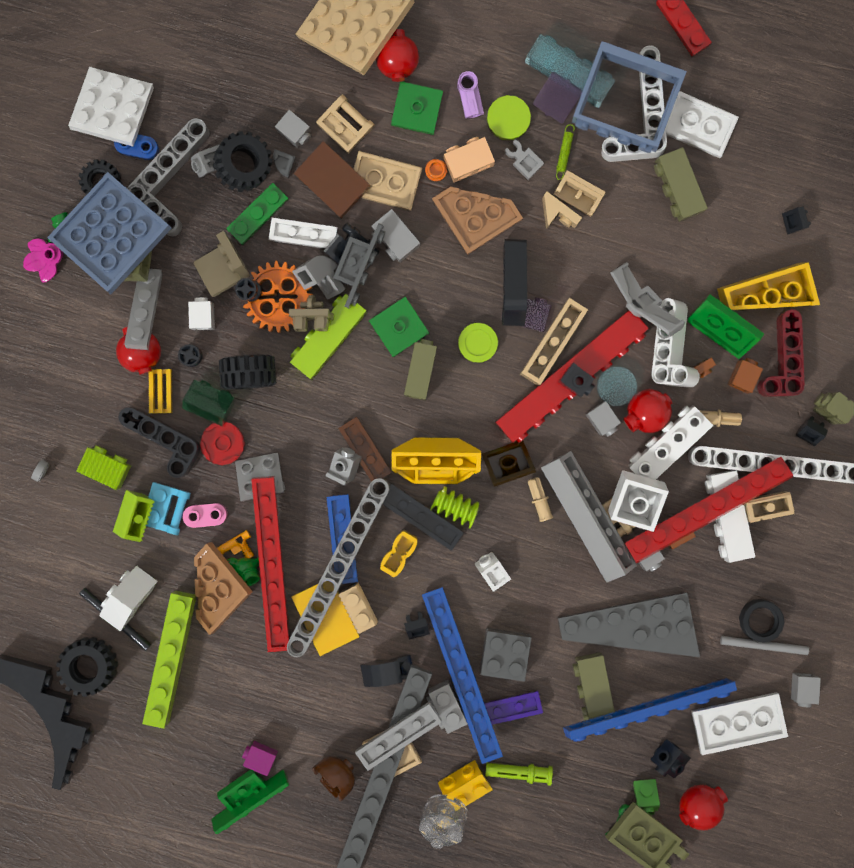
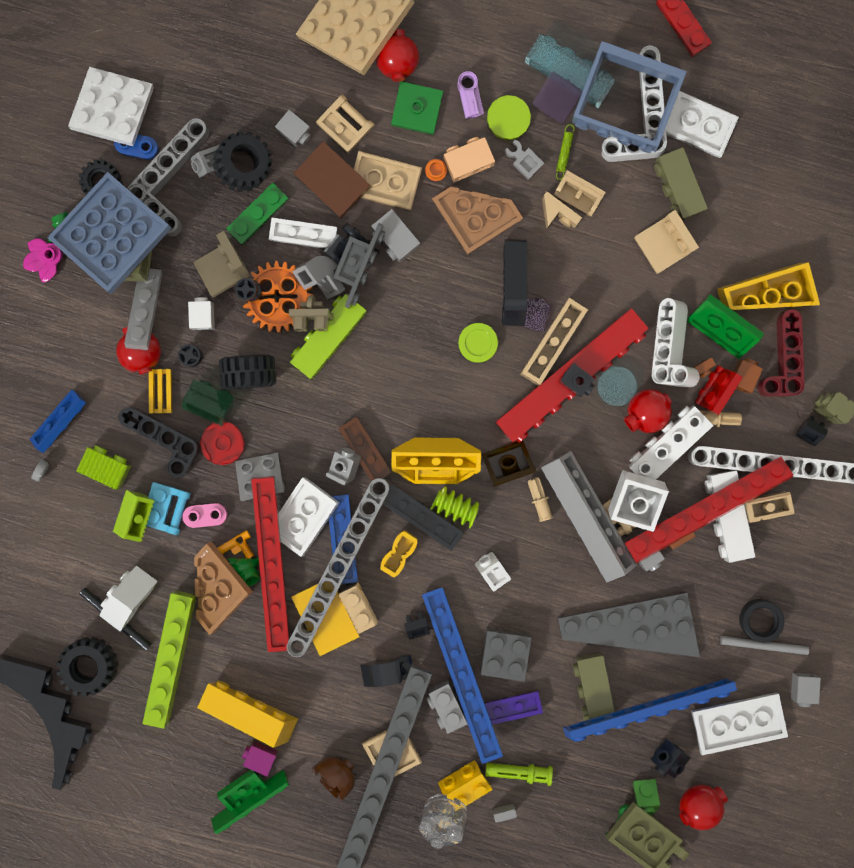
(57, 421): none -> blue plate
(247, 714): none -> yellow wedge
(283, 162): dark grey tile -> none
(305, 516): none -> white plate
(398, 736): light grey plate -> none
(399, 326): green plate -> none
(420, 370): olive brick -> none
(504, 813): none -> light grey tile
(603, 419): light grey brick -> none
(644, 301): light grey plate -> none
(666, 242): none -> tan bracket
(718, 389): none -> red plate
(796, 220): black tile -> none

